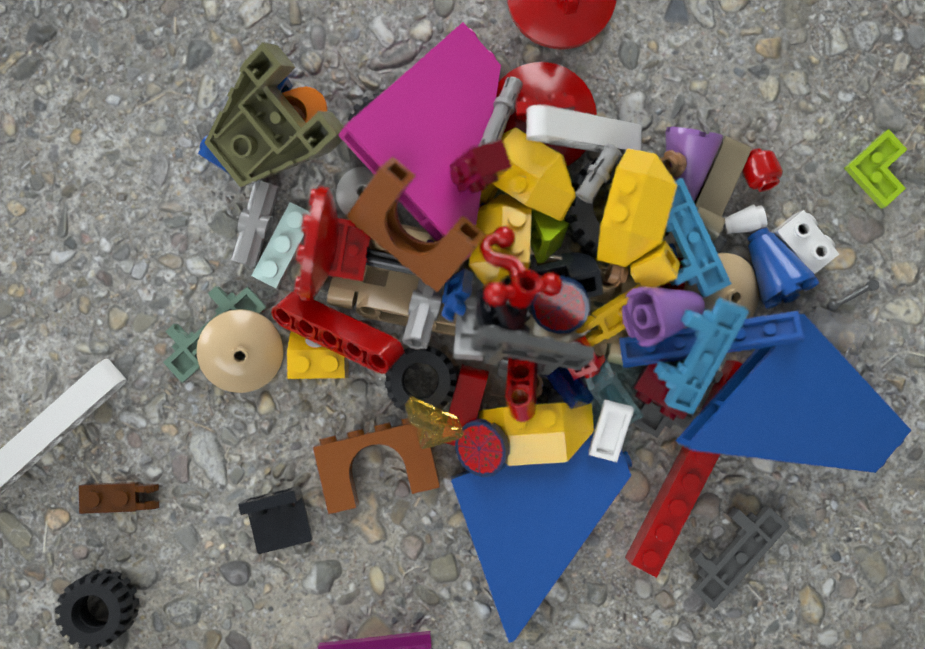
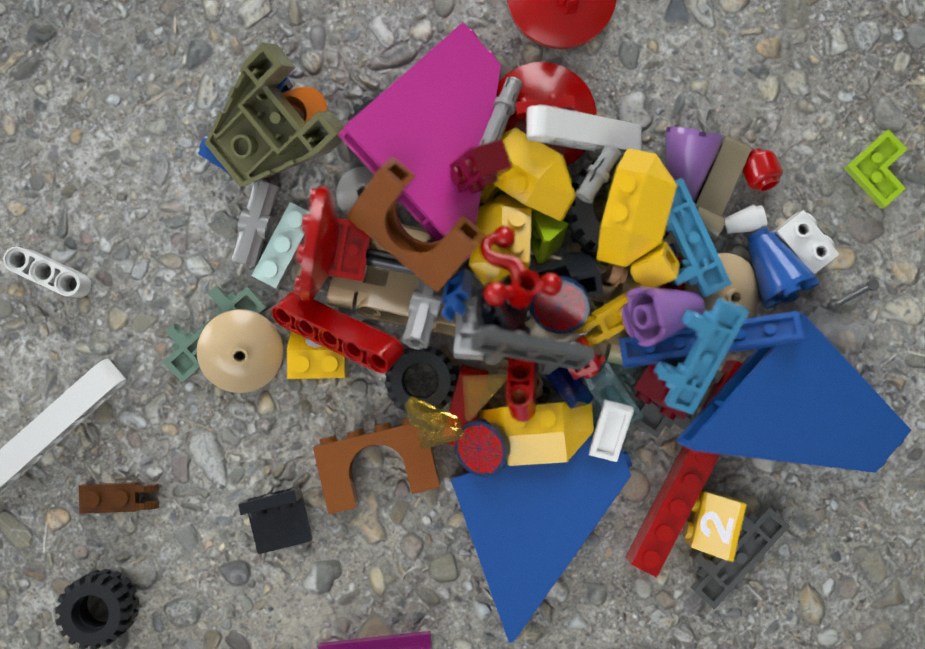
(35, 269): none -> white beam
(479, 390): none -> clear yellow slope
(678, 163): medium nougat plate -> none
(715, 524): none -> yellow slope

